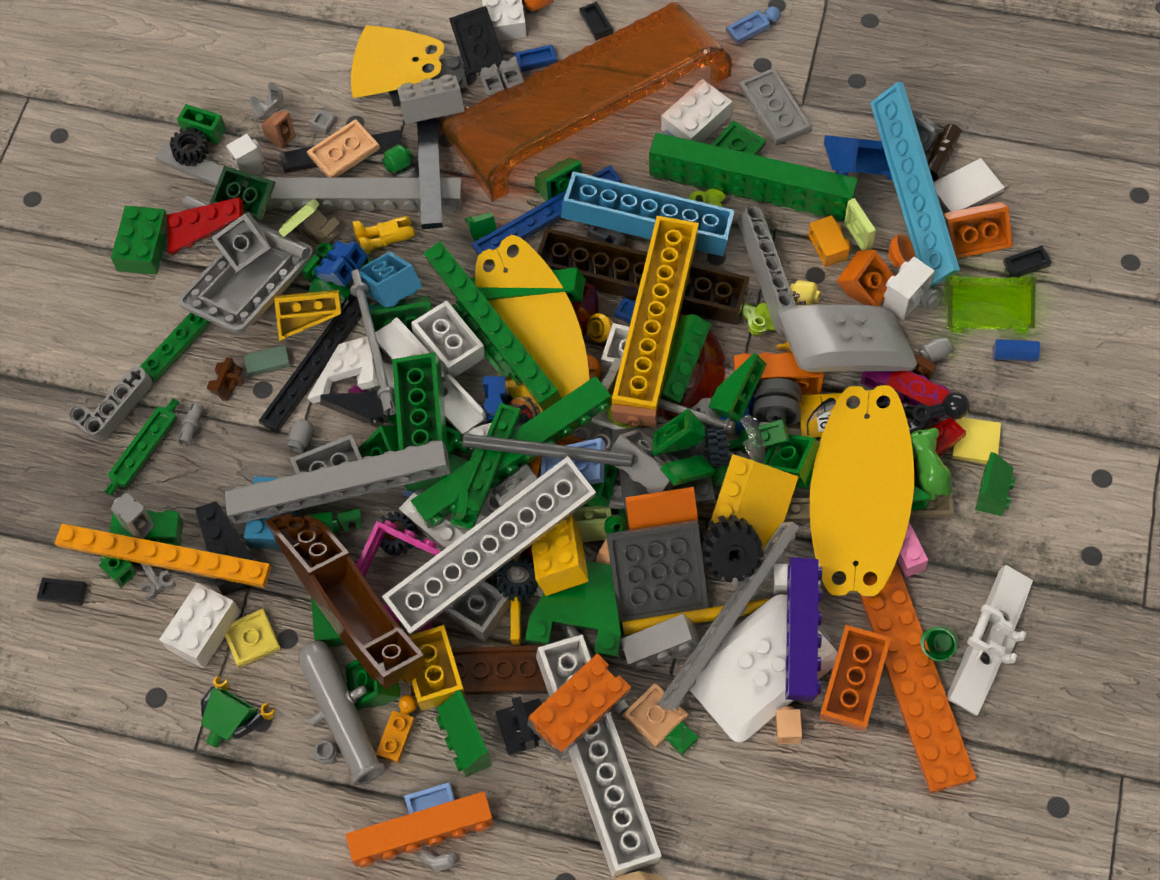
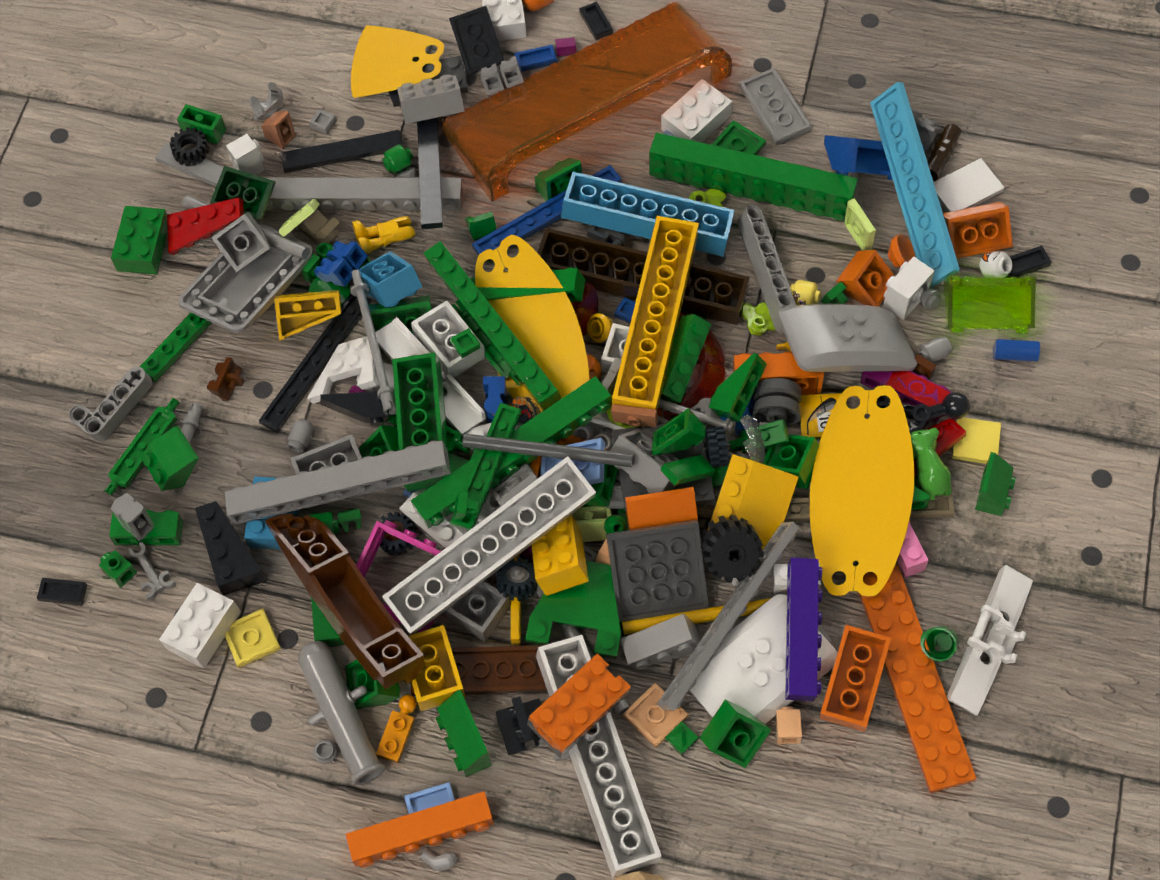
(163, 555): light orange plate -> none
(170, 459): none -> green slope
(229, 715): green torso -> none
(266, 360): sand green tile -> none
(343, 149): light nougat tile -> none
(465, 343): none -> green plate
(565, 46): none -> magenta slope
(734, 734): none -> green slope
(752, 24): medium blue plate -> none
(829, 241): light orange brick -> none
(835, 295): none -> green tile
(995, 264): none -> white head

